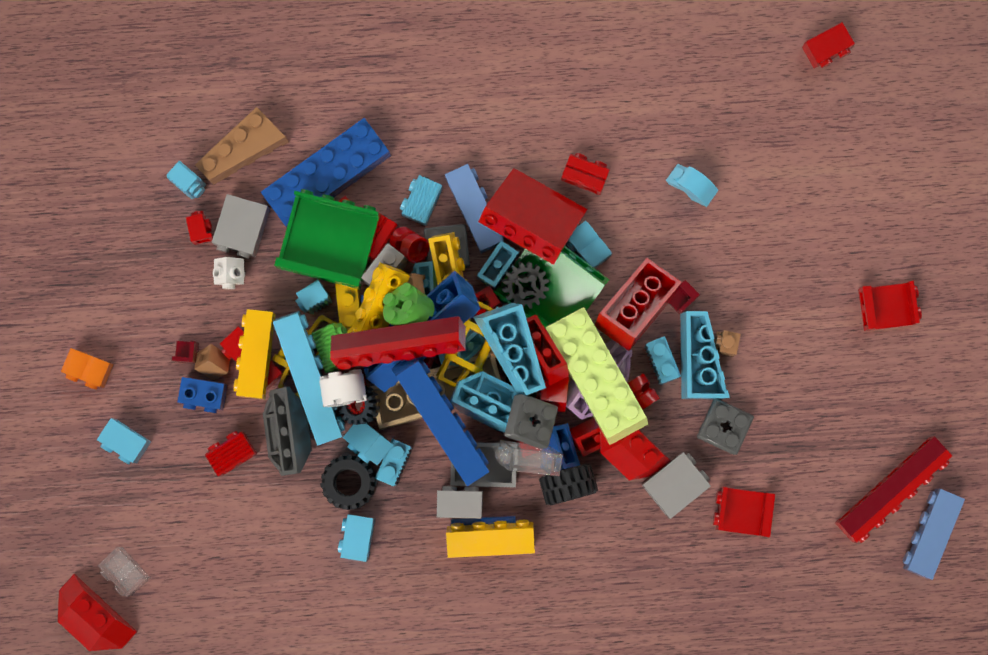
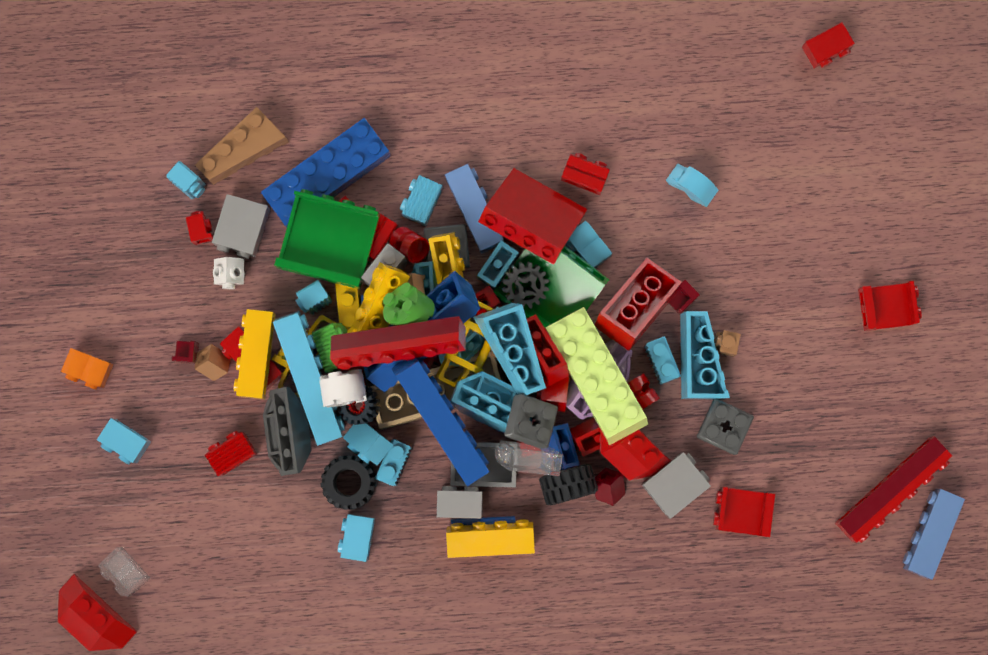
(202, 394): blue brick -> none
(610, 486): none -> dark red panel

